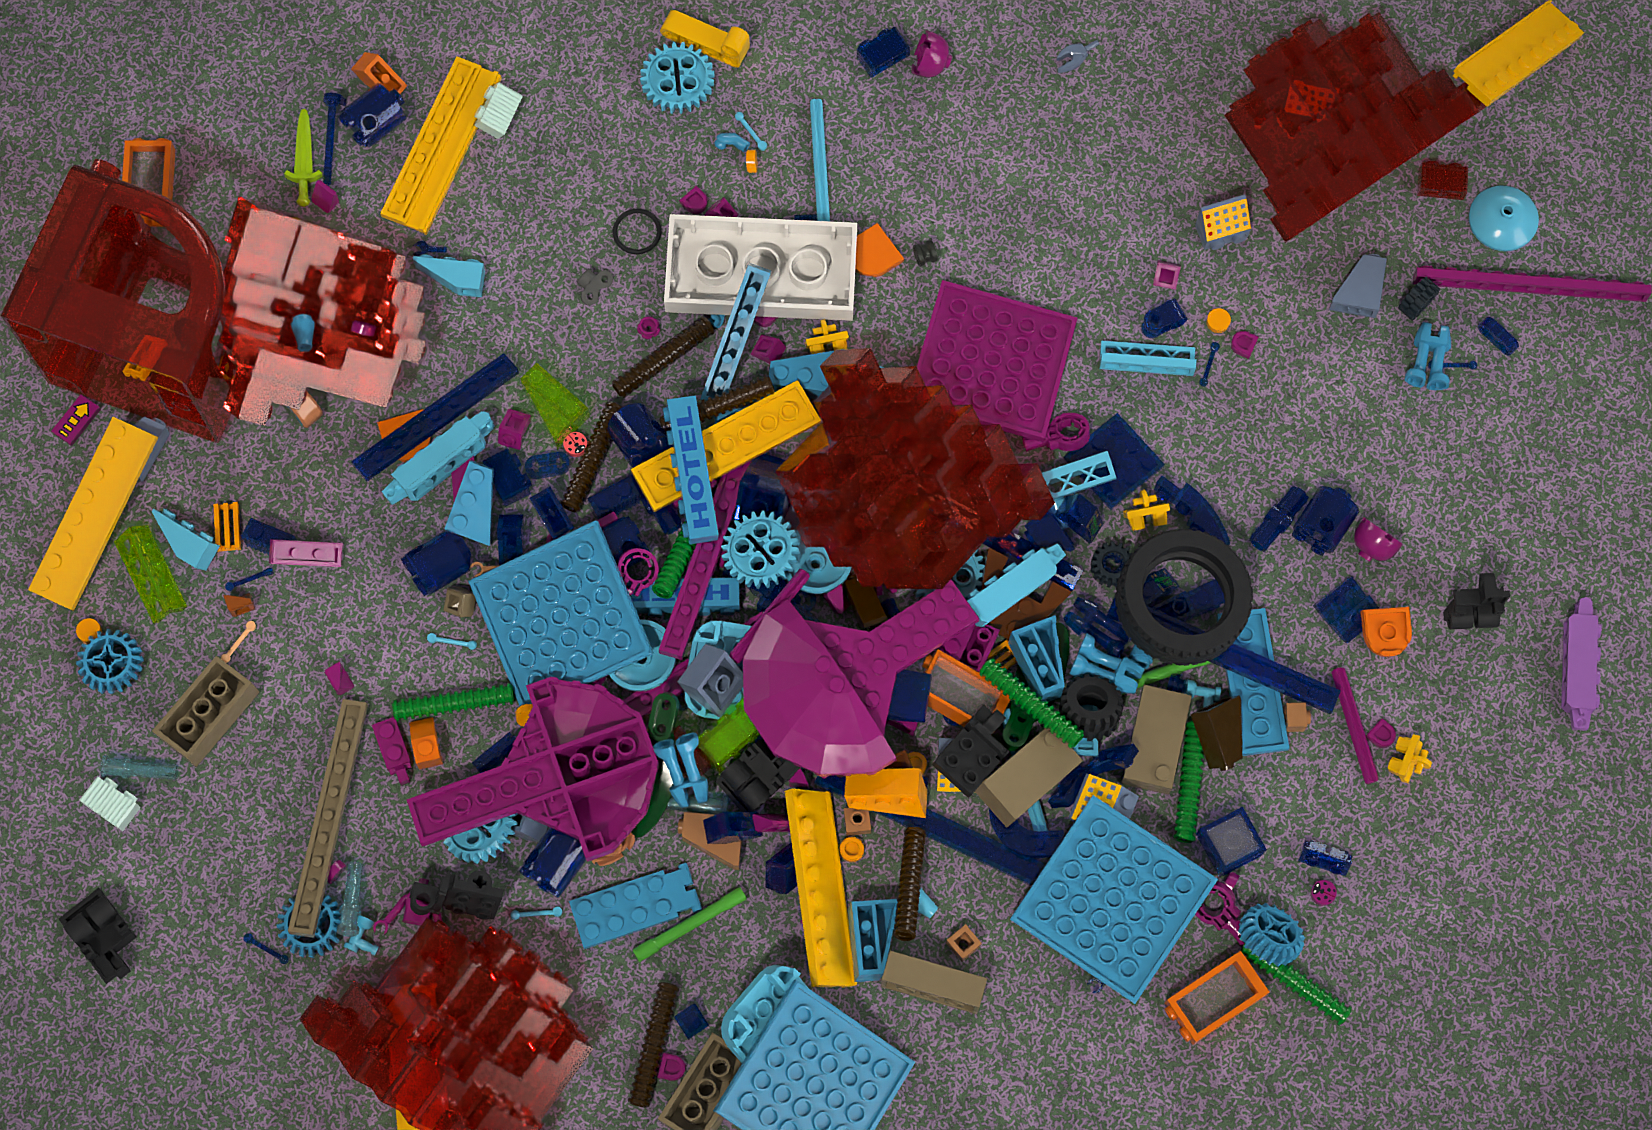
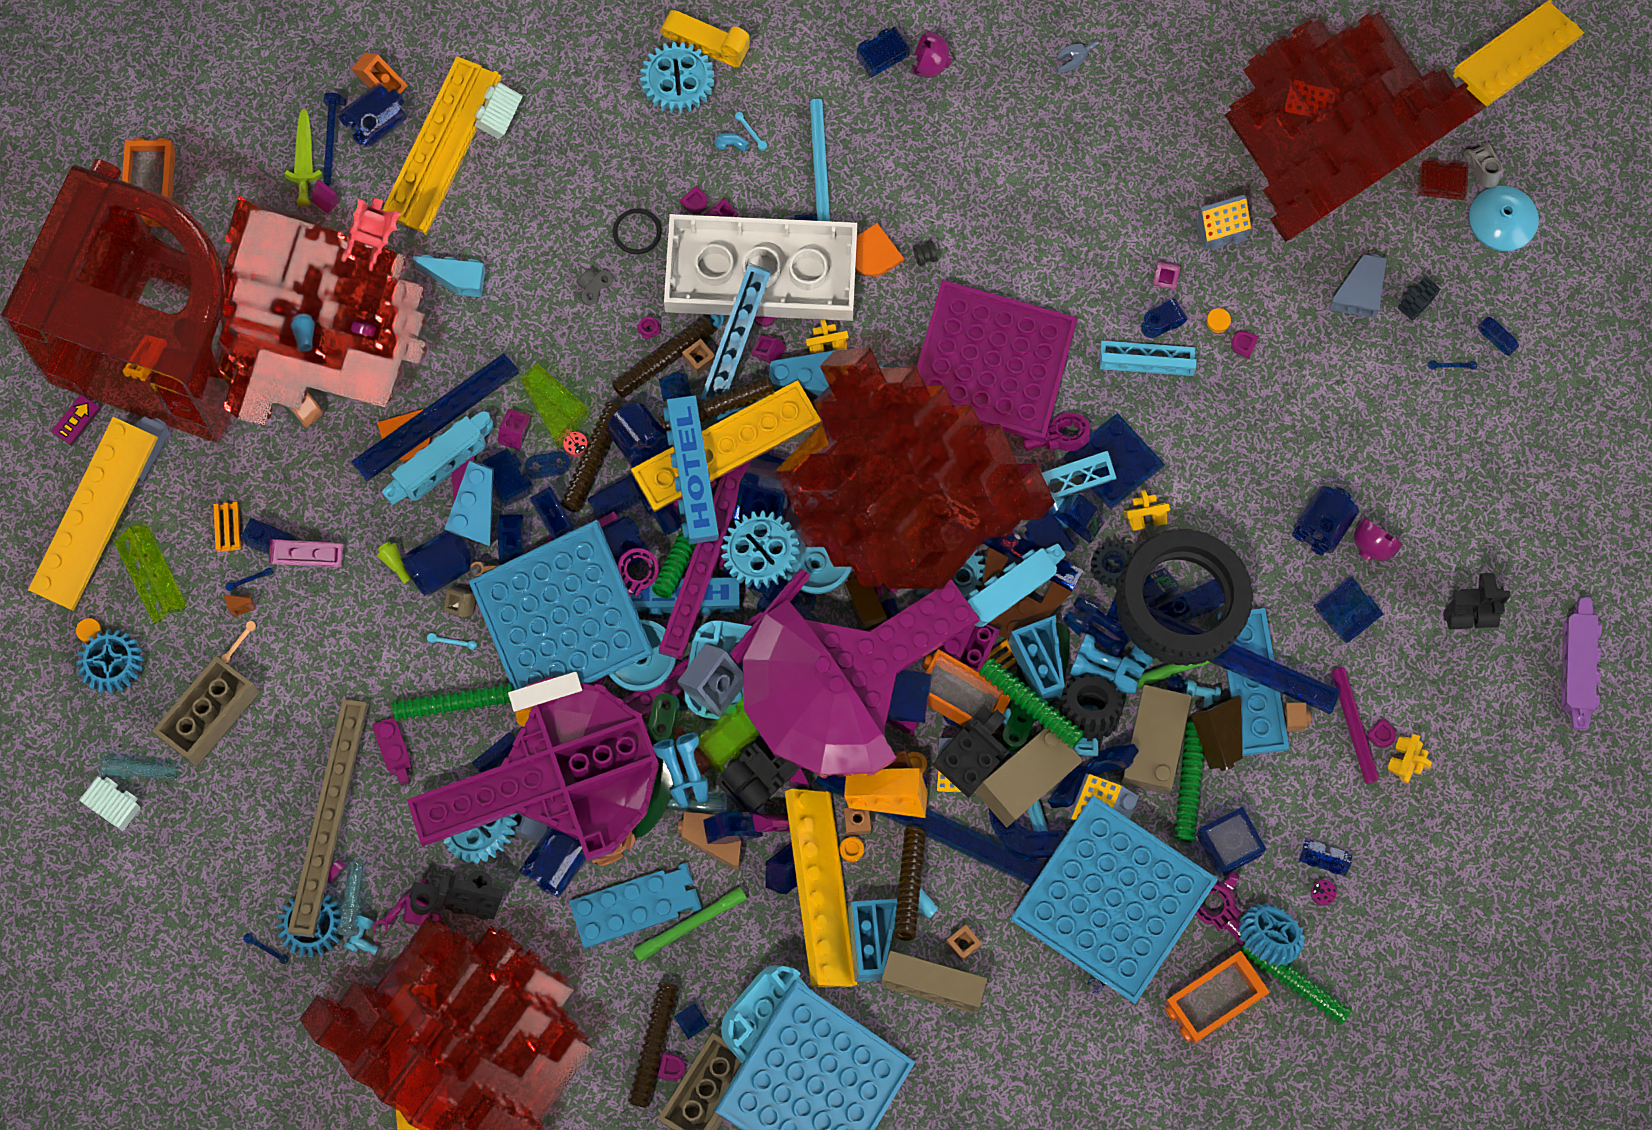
(99, 934): black plate -> none
(186, 543): medium azure slope -> none
(339, 678): magenta slope -> none
(371, 227): none -> coral animal
(390, 555): none -> lime cone
(425, 248): clear blue hand -> none
(425, 743): orange slope -> none
(545, 691): none -> white sticker
(557, 912): medium azure hinge -> none
(674, 386): none -> clear blue slope
(698, 350): none -> medium nougat plate
(751, 161): light orange tile -> none
(837, 600): magenta slope -> none
(1191, 502): clear blue slope -> none
(1214, 347): clear blue hinge -> none
(1278, 518): clear blue piece -> none
(1386, 630): orange tile -> none
(1438, 345): dark azure piece -> none
(1482, 161): none -> light grey piece
(1534, 284): magenta plate -> none

